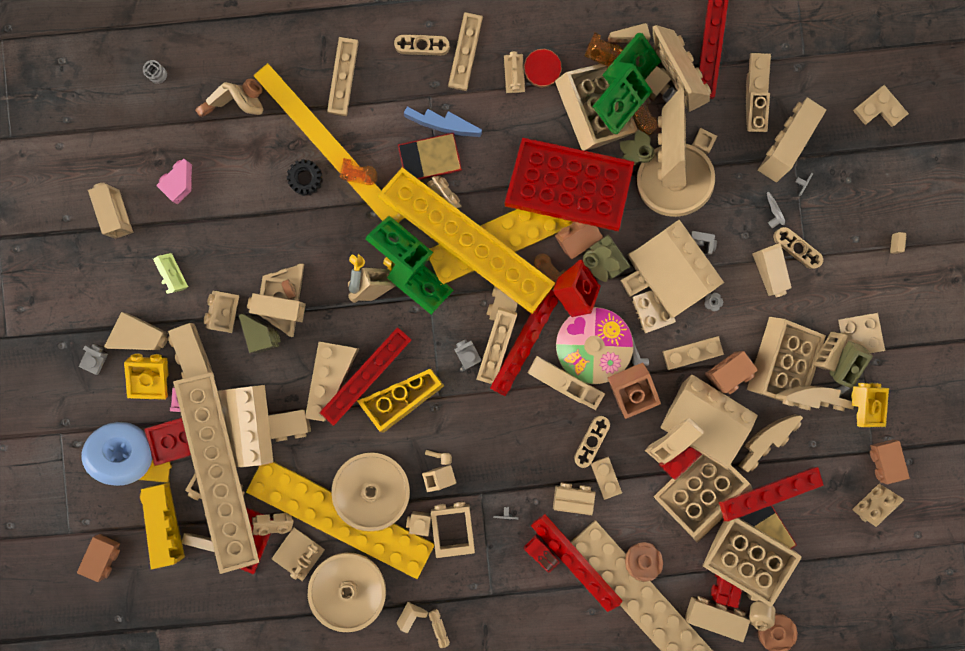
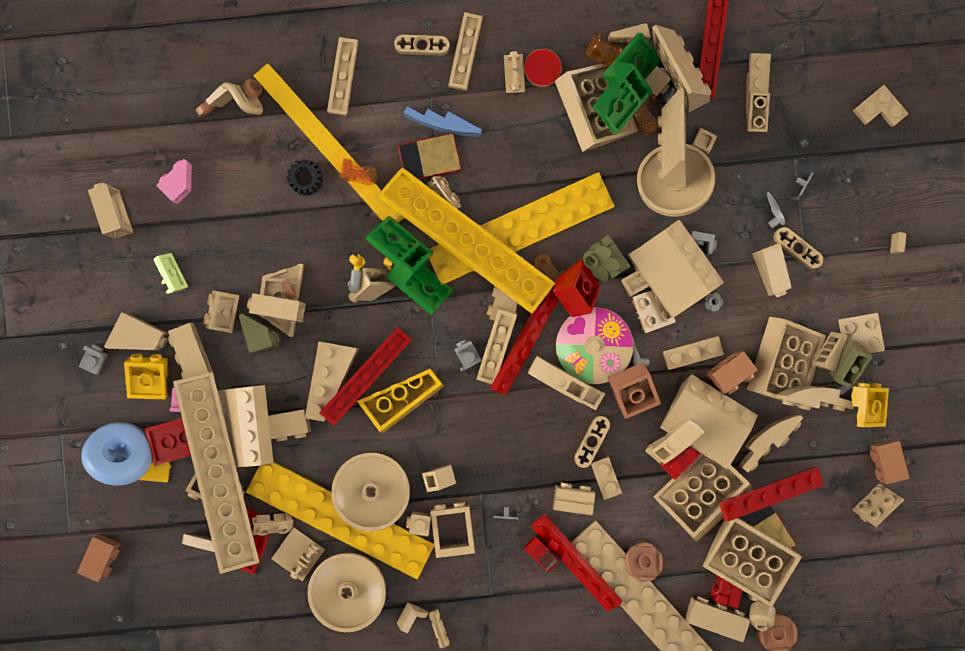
(158, 73): light grey wheel -> none
(161, 526): yellow wedge -> none
(446, 458): tan hand -> none
(569, 184): red plate -> none
(577, 238): nougat brick -> none
(635, 148): olive plate -> none
(792, 139): tan wedge -> none

